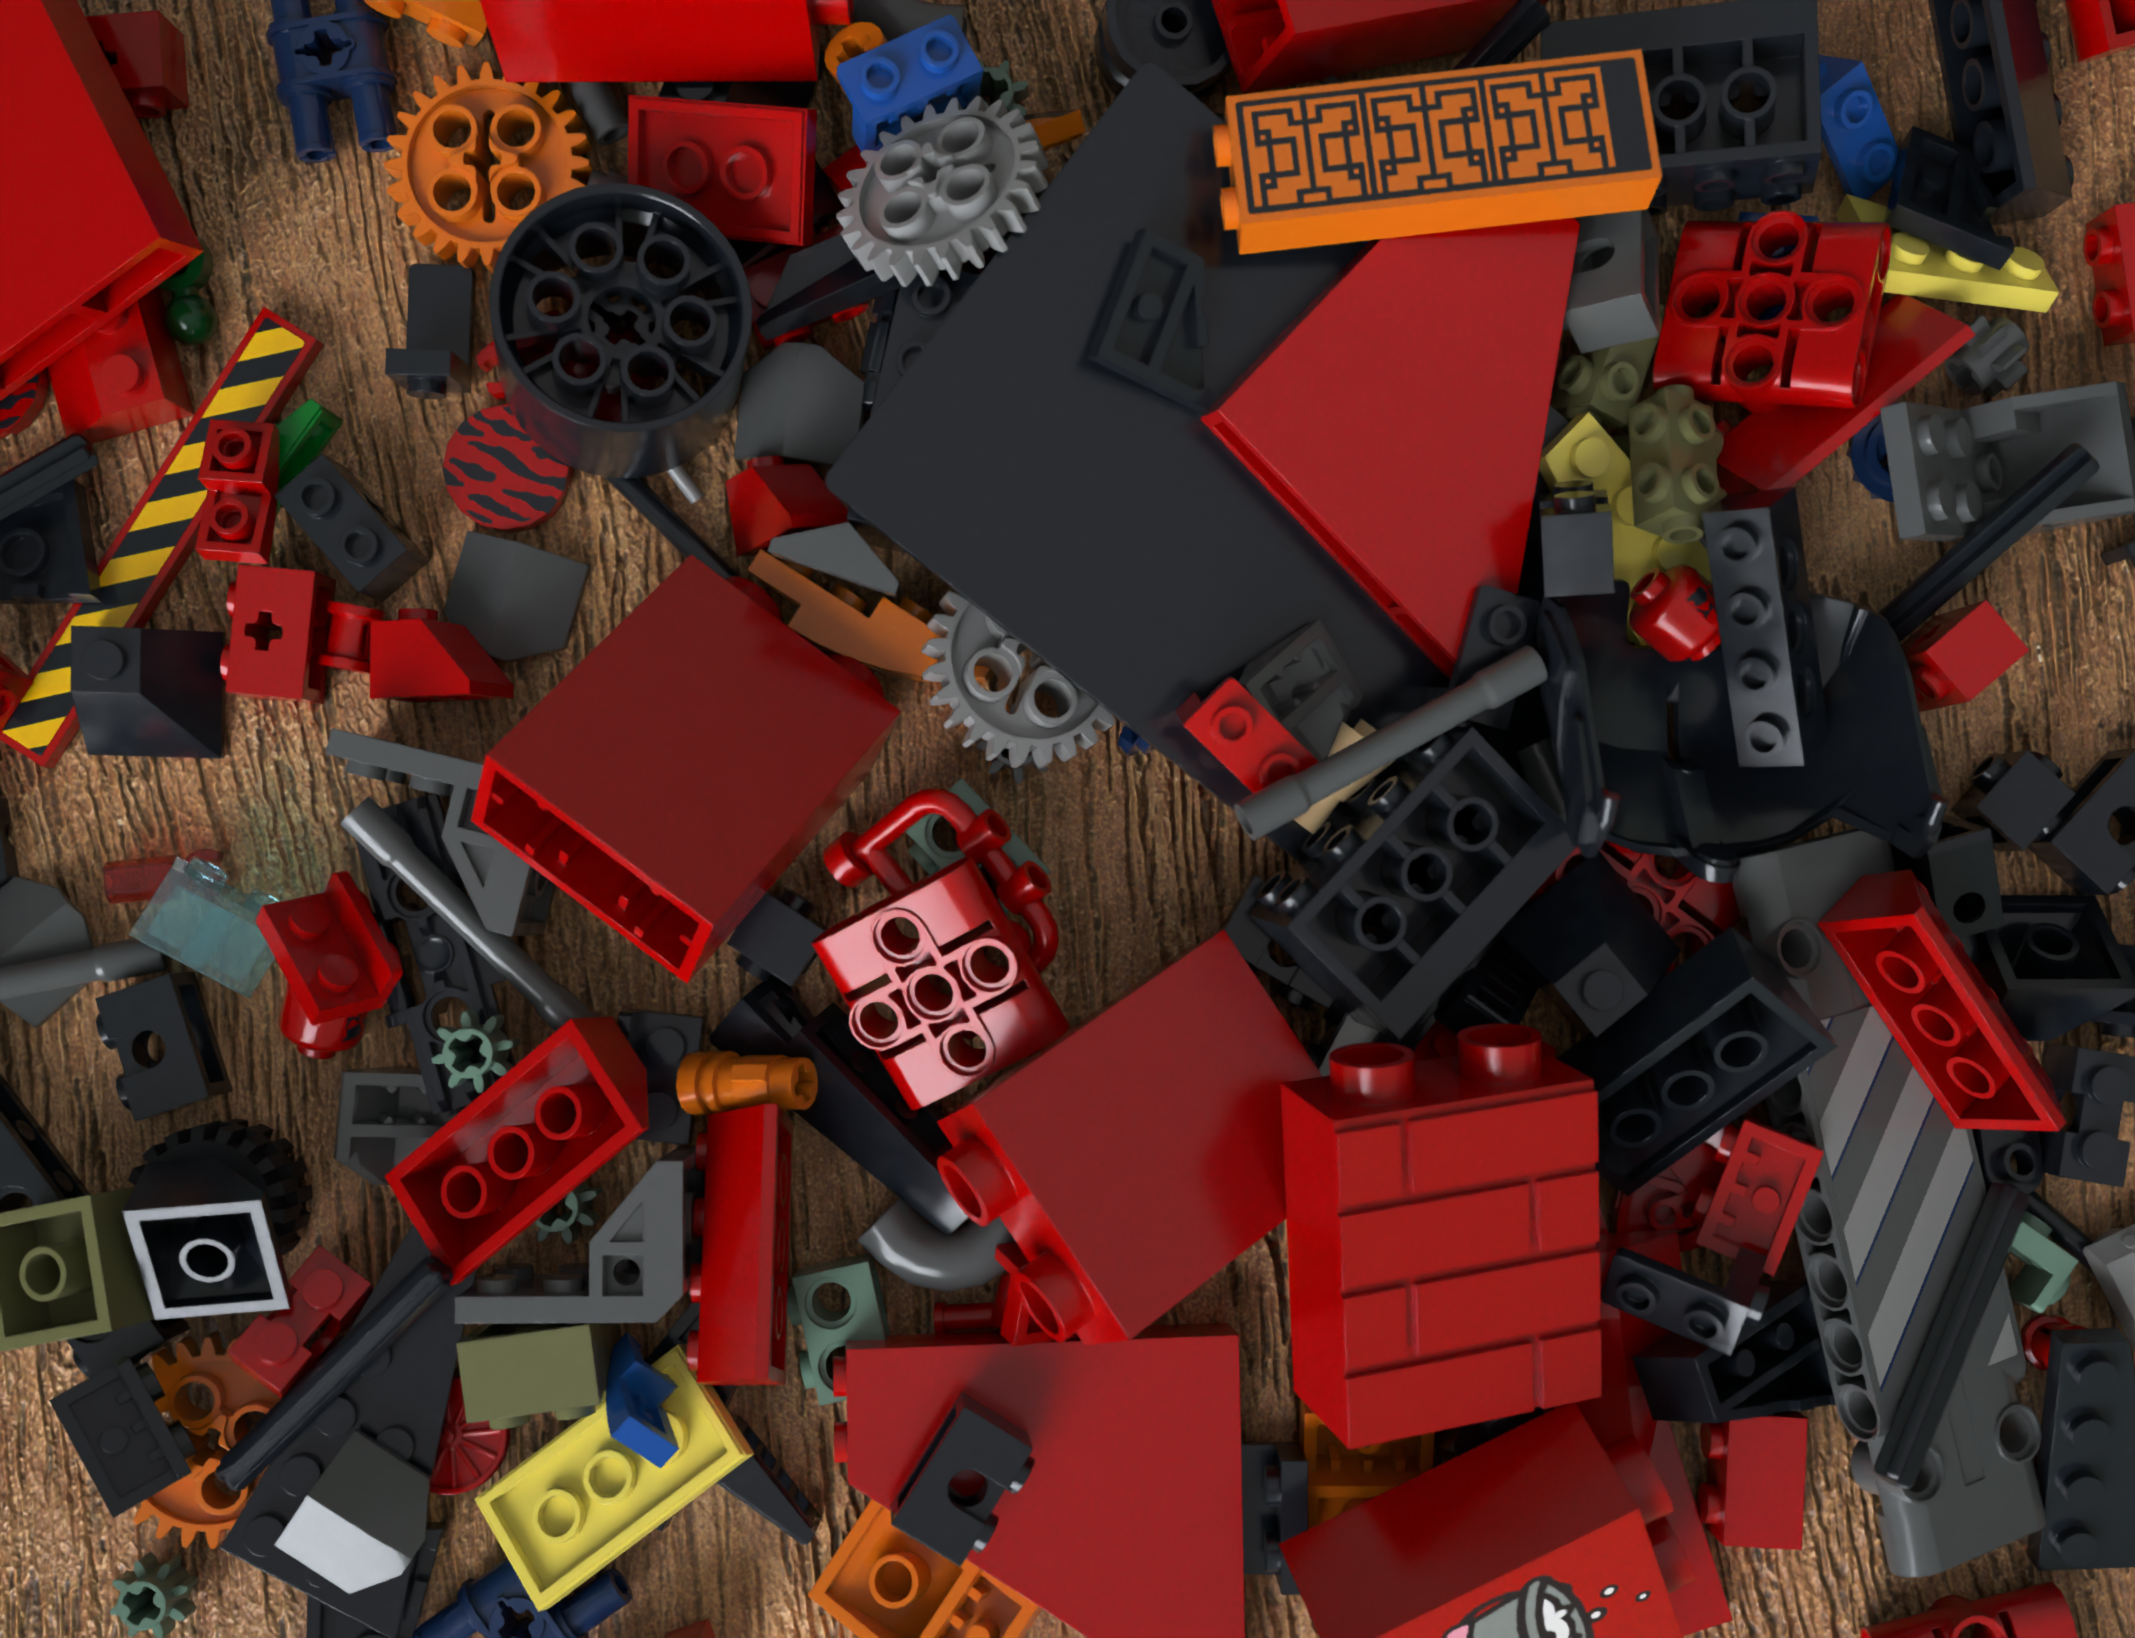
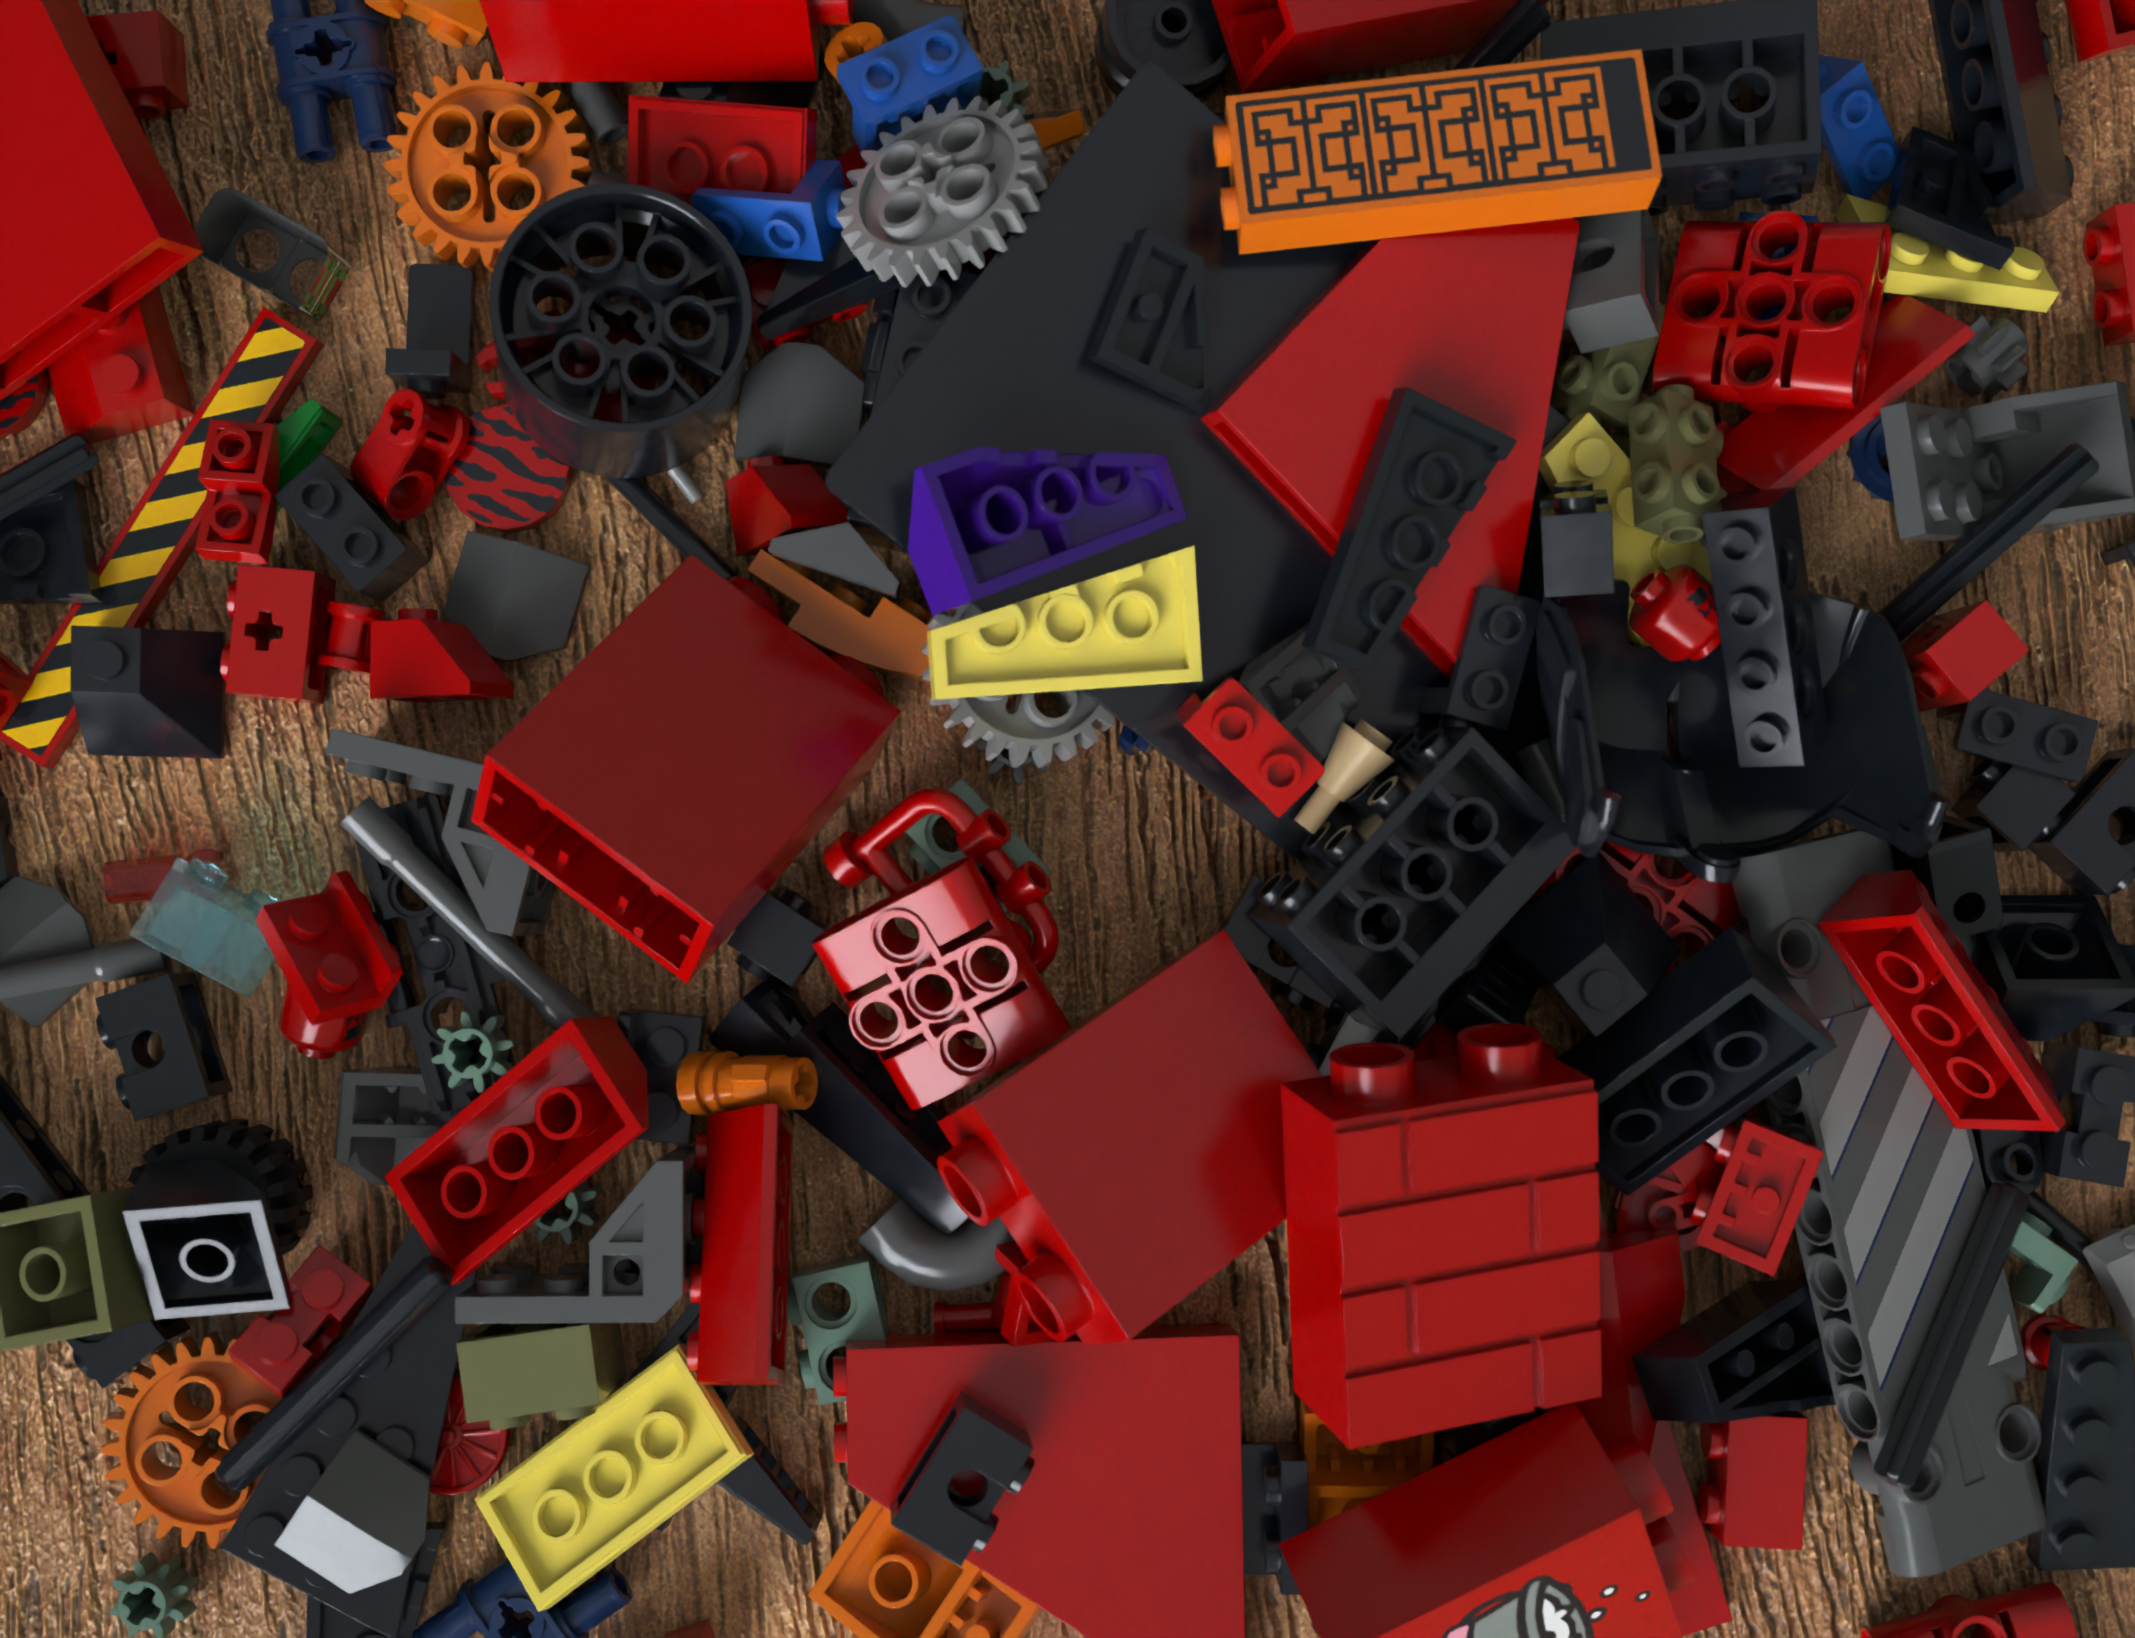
(123, 1434): black bracket -> none
(189, 316): dark green plate -> none
(234, 214): none -> dark grey piece
(405, 456): none -> red piece
(635, 1403): blue slope -> none
(780, 224): none -> blue bracket
(1015, 515): none -> dark purple wedge
(1089, 635): none -> light yellow wing
(1297, 793): dark grey piece -> none
(1410, 499): none -> black wing
(1685, 1301): black bracket -> none
(2023, 734): none -> black bracket

